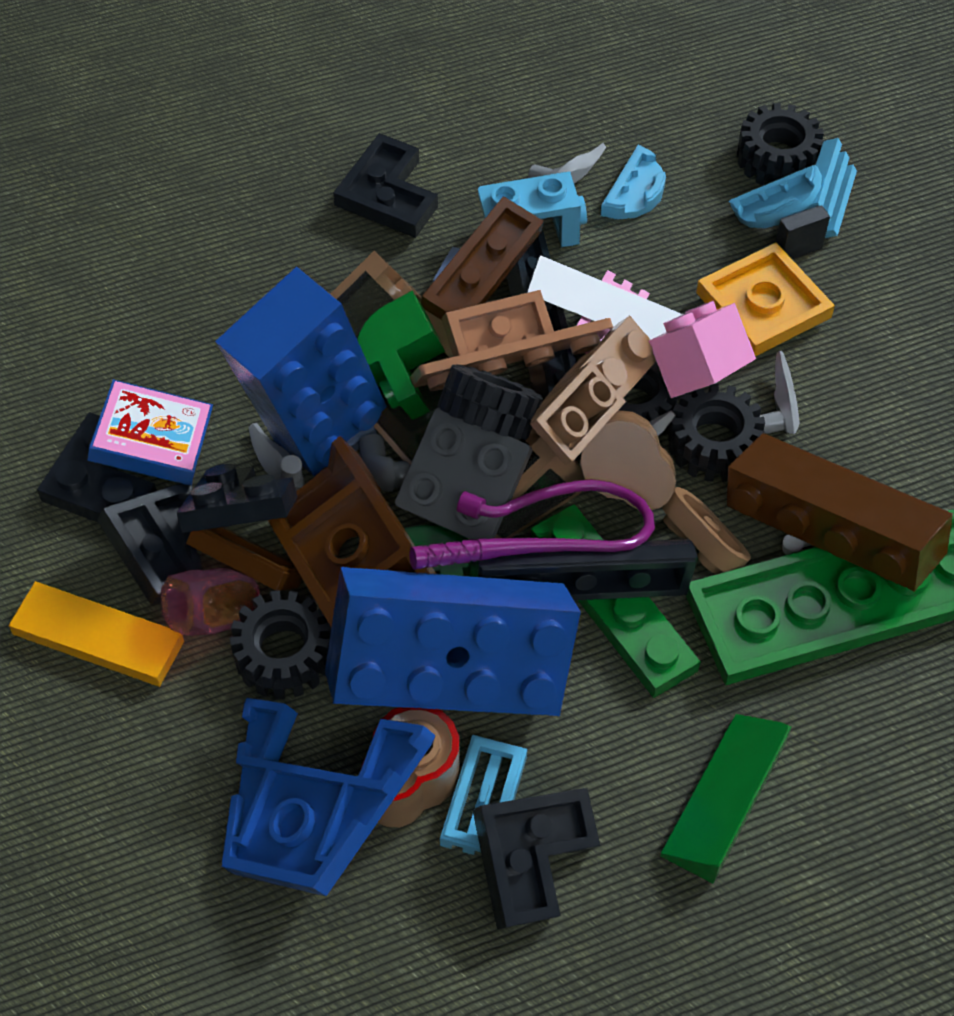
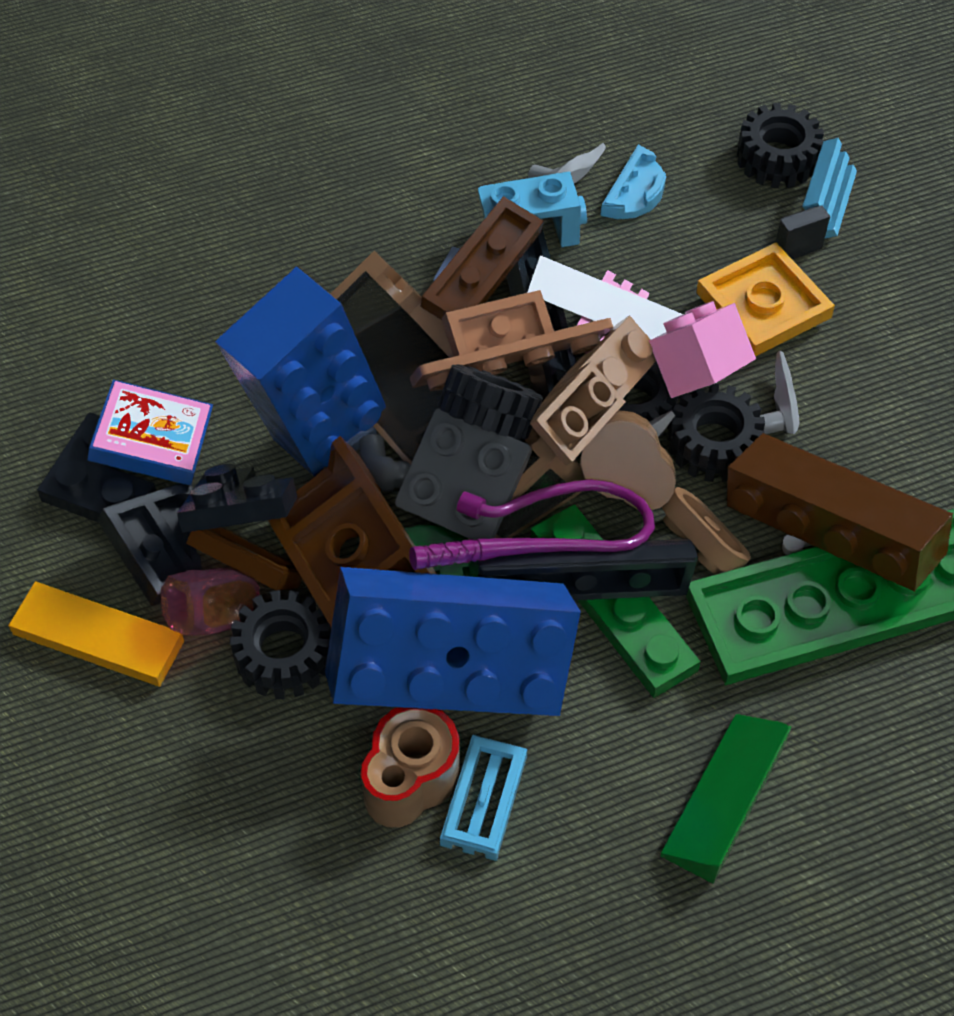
(274, 458): light grey bar -> none
(306, 822): blue wing -> none
(379, 190): black plate -> none
(396, 342): green brick -> none
(516, 847): black plate -> none
(778, 199): medium azure tile -> none

